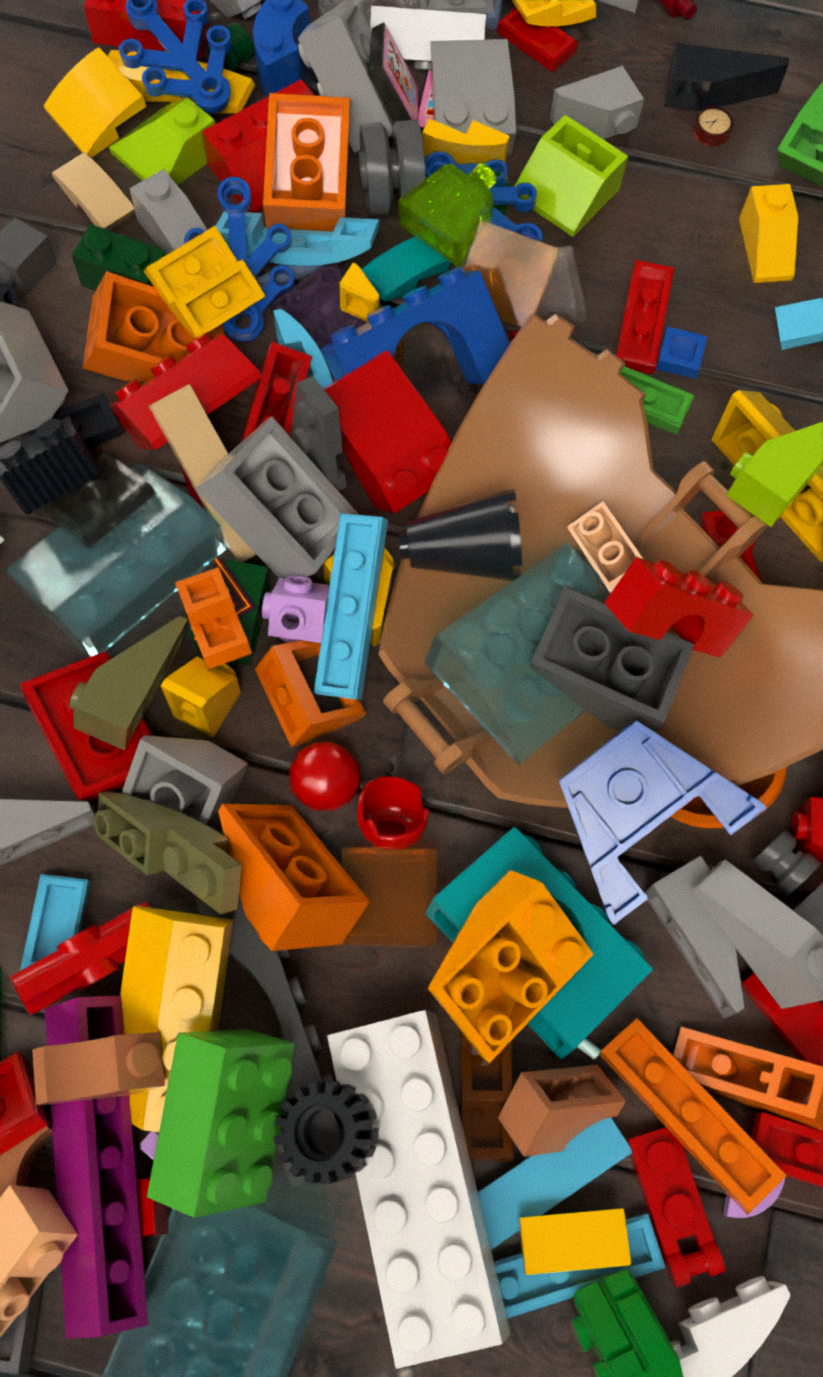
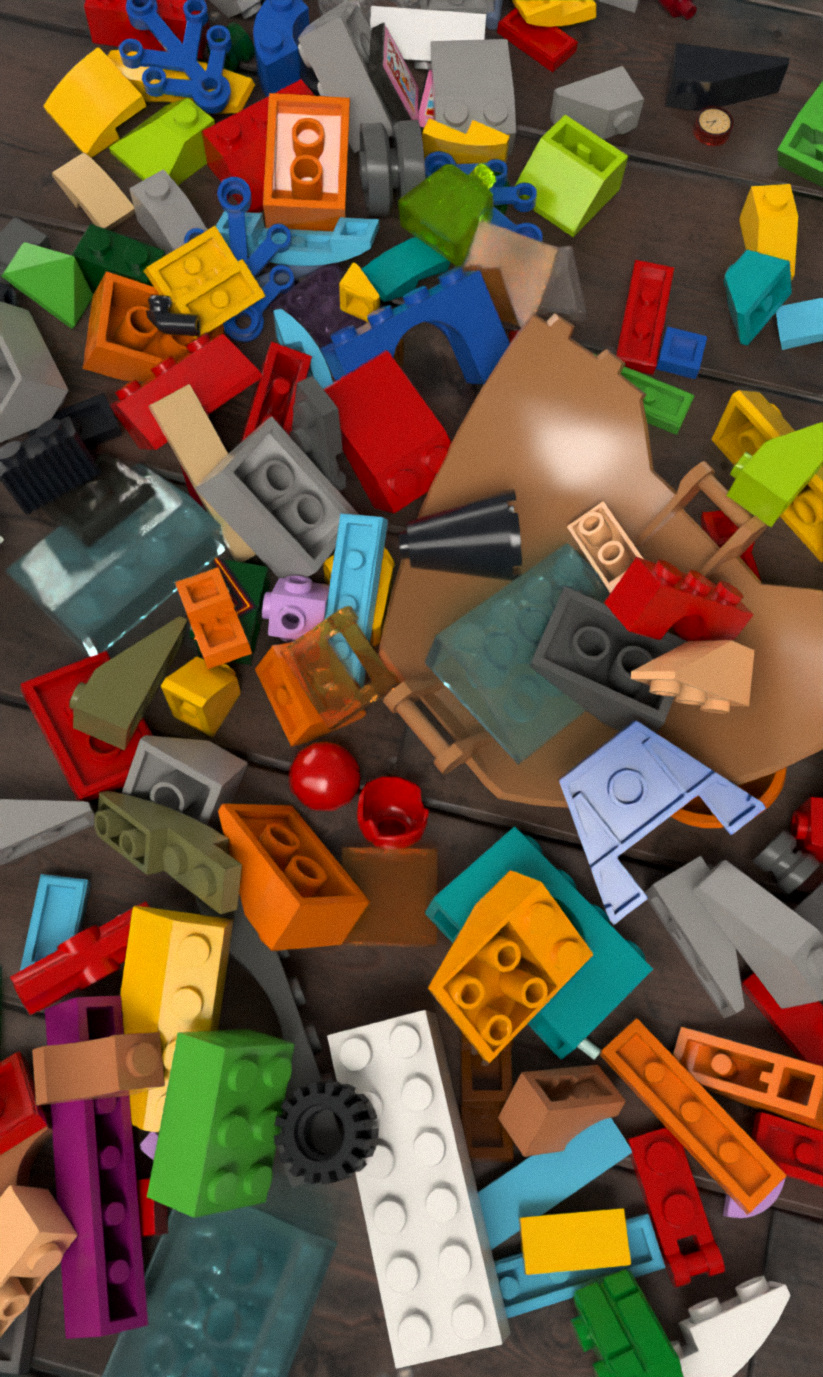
(50, 281): none -> bright green slope
(169, 321): none -> black arm
(326, 675): none -> clear orange plate
(702, 674): none -> light nougat slope
(755, 291): none -> teal slope

